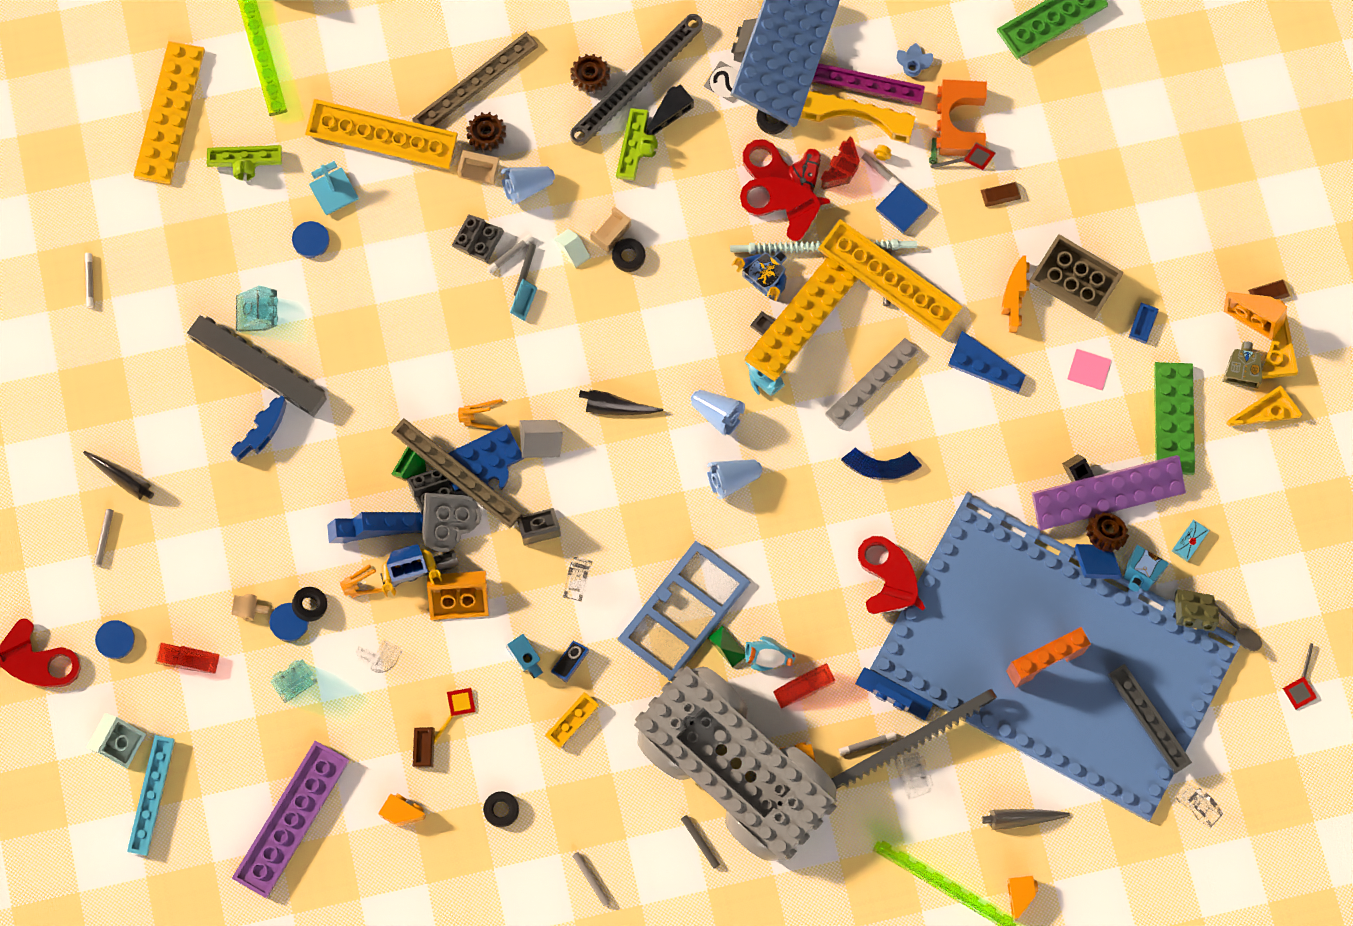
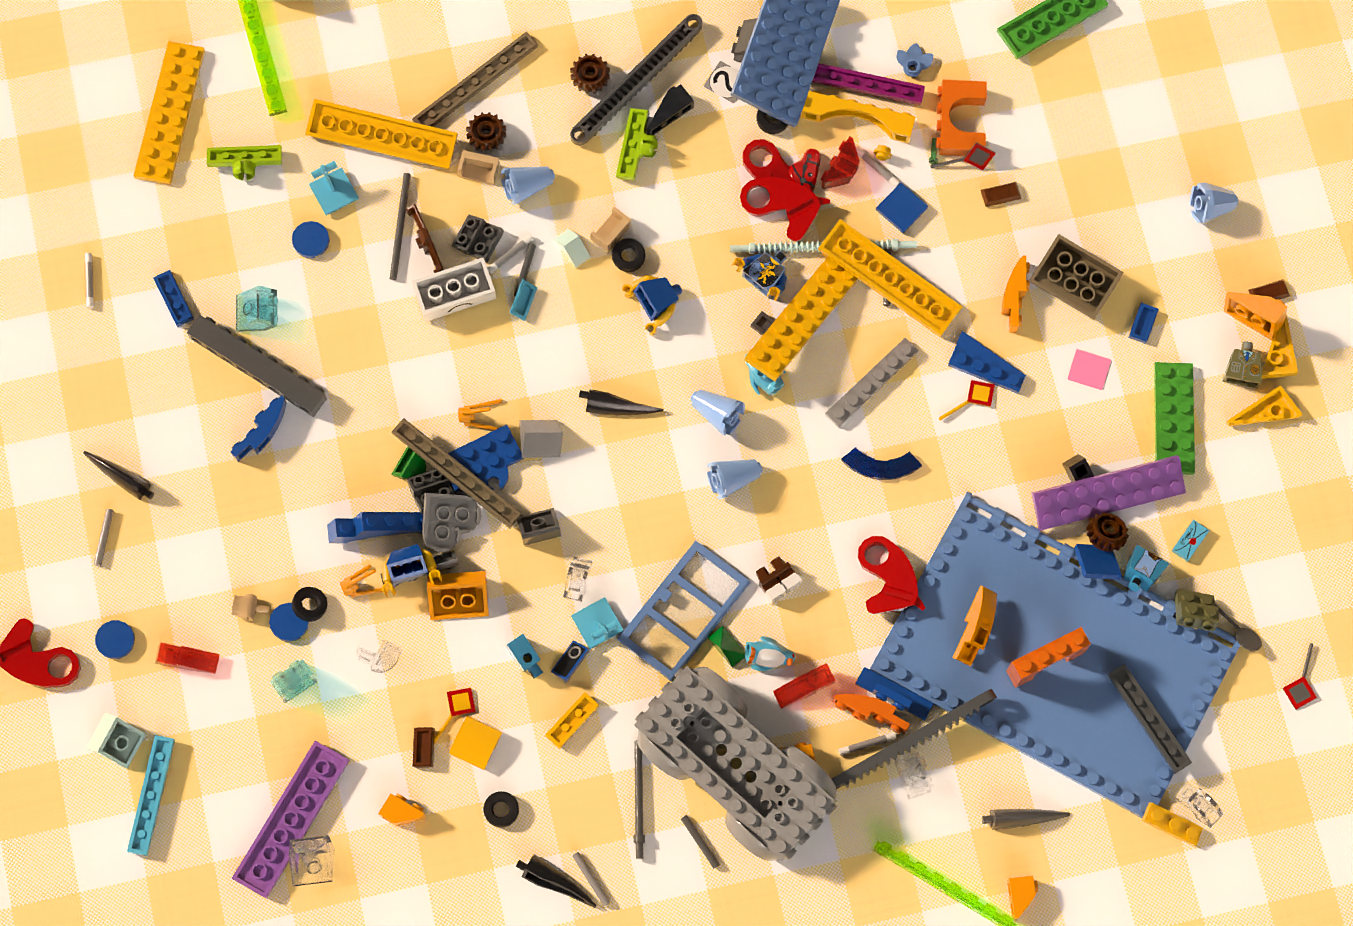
(173, 298): none -> blue tile
(311, 860): none -> clear slope
(400, 226): none -> dark grey piece
(424, 240): none -> reddish brown plate
(454, 289): none -> white brick
(475, 742): none -> yellow slope
(547, 876): none -> black piece
(597, 623): none -> medium azure plate
(639, 837): none -> dark grey bar
(656, 298): none -> blue torso
(779, 581): none -> hips
(864, 706): none -> orange slope
(979, 393): none -> piece
(980, 622): none -> light orange slope
(1172, 824): none -> yellow plate
(1211, 202): none -> light blue cone

